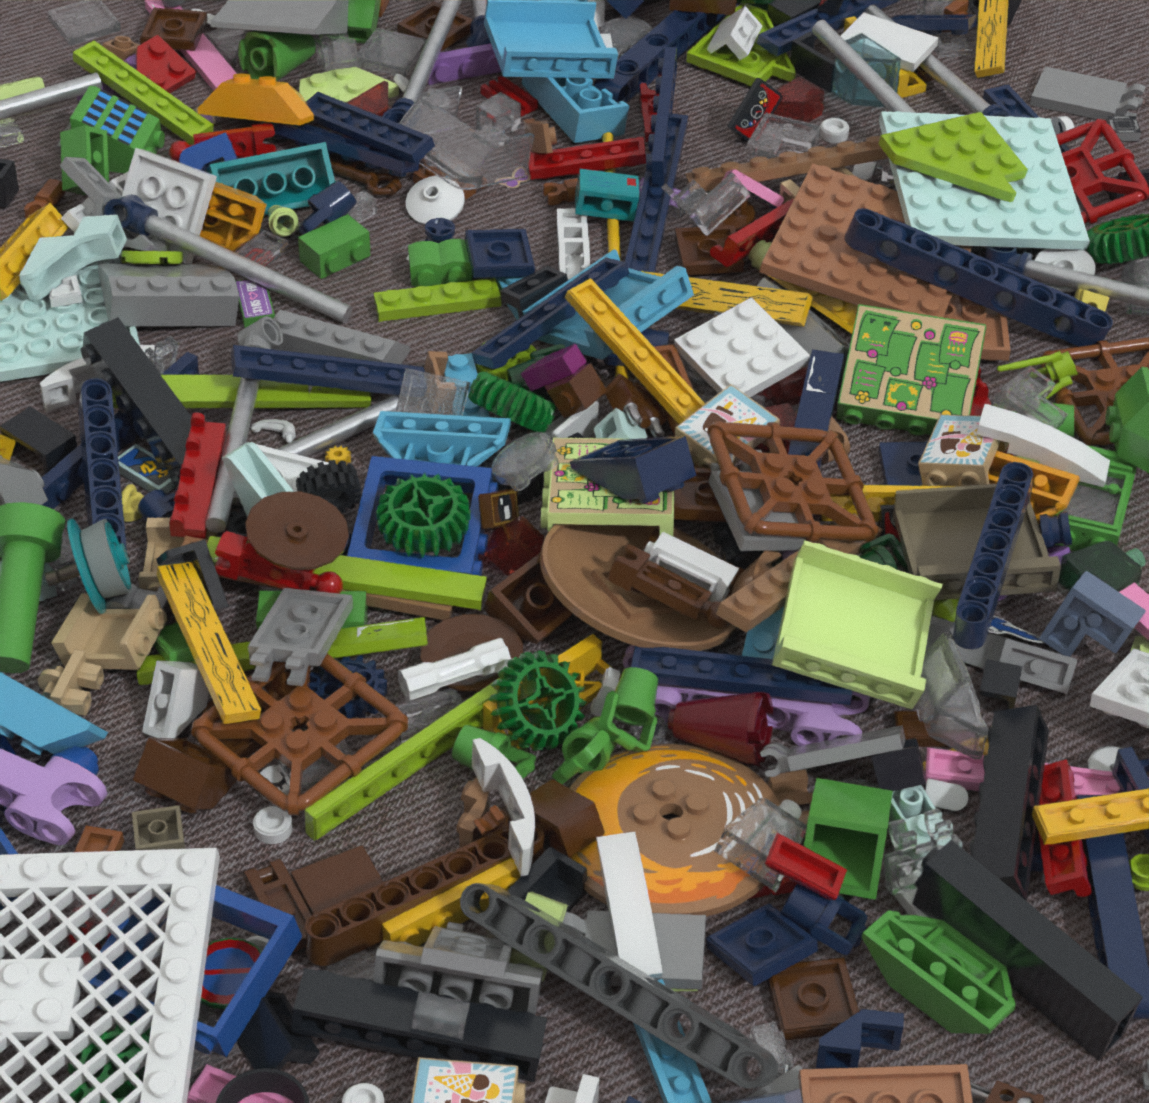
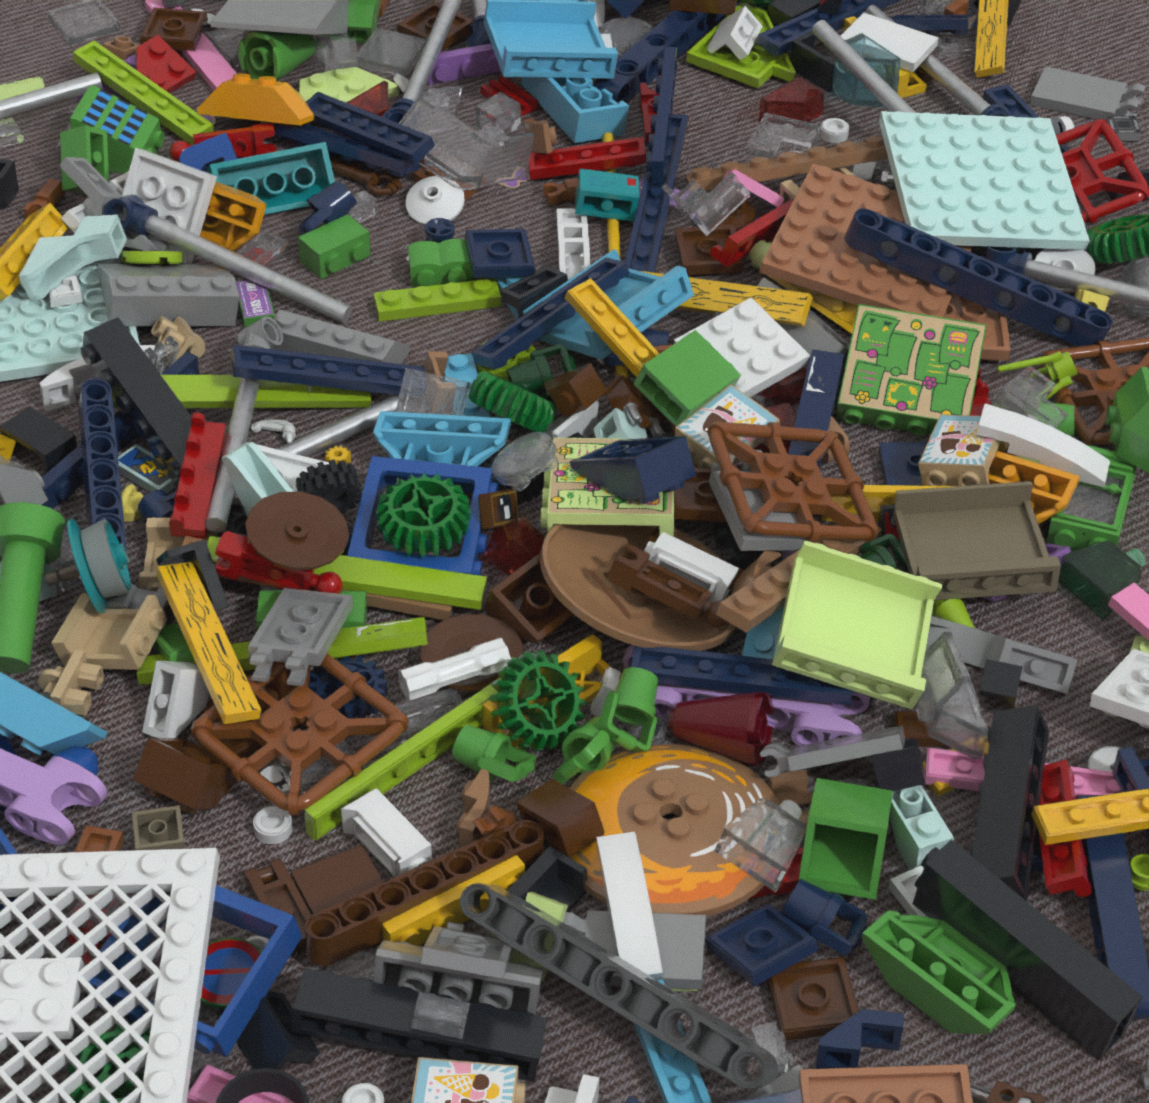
(182, 333): none -> tan hips
(286, 224): yellowish green cone -> none
(386, 833): none -> white window
(495, 773): white slope -> none
(553, 367): magenta piece -> none
(685, 377): none -> bright green brick
(758, 100): slope -> none
(805, 867): red tile -> none
(904, 864): clear plate -> none
(946, 794): white piece -> none
(960, 152): lime wing -> none
(992, 556): dark blue beam -> none
(1002, 626): sticker -> none
(1056, 529): dark blue wheel -> none
(1092, 610): sand blue panel -> none

